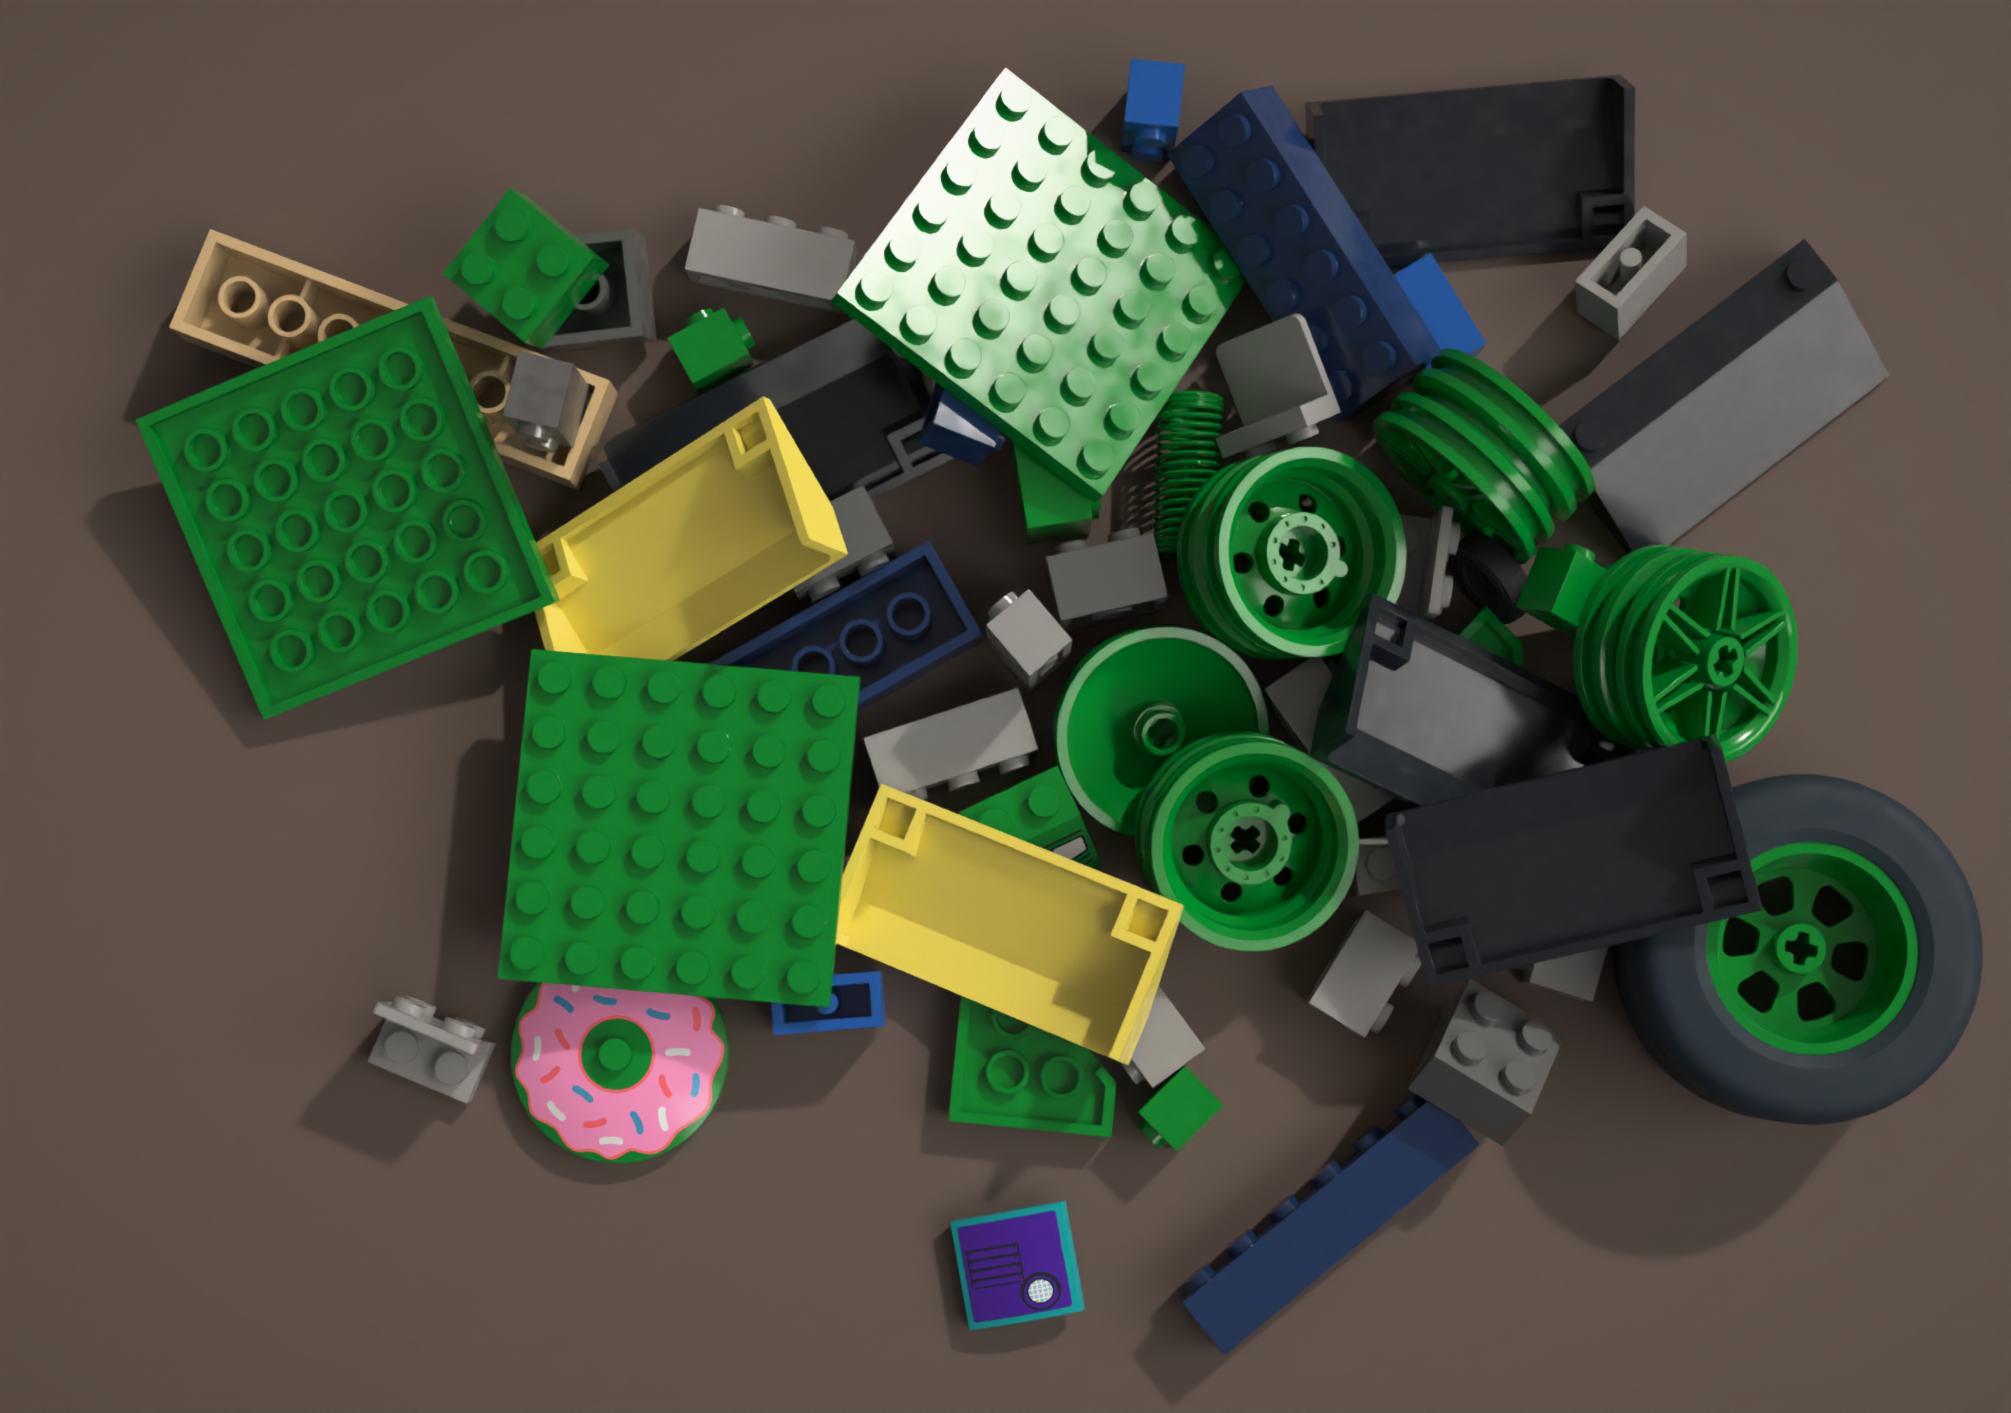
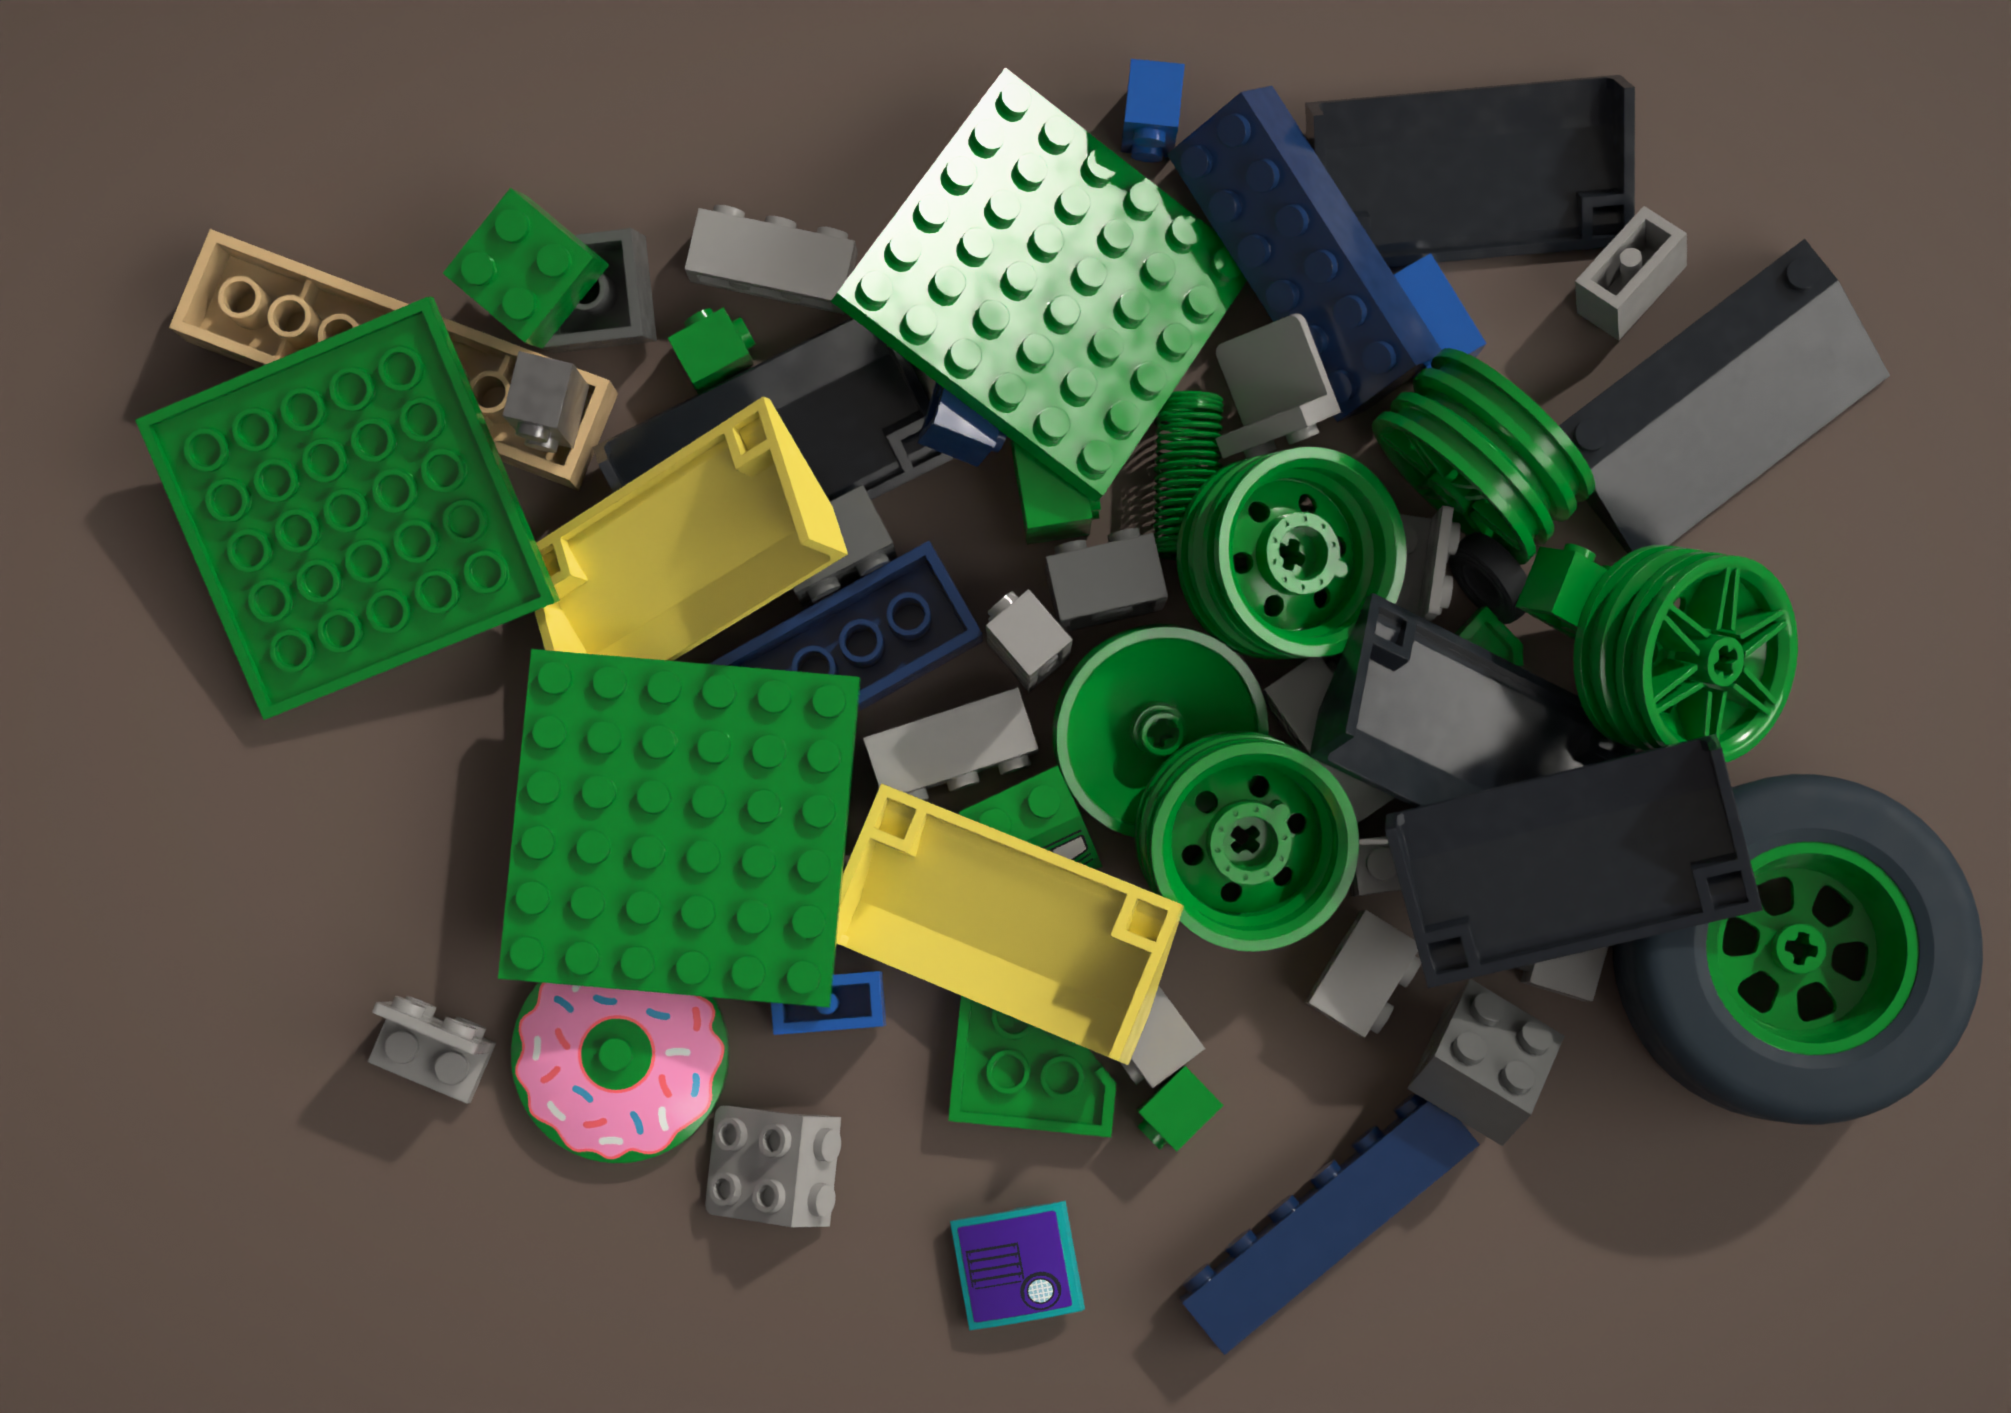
(773, 1167): none -> light grey bracket

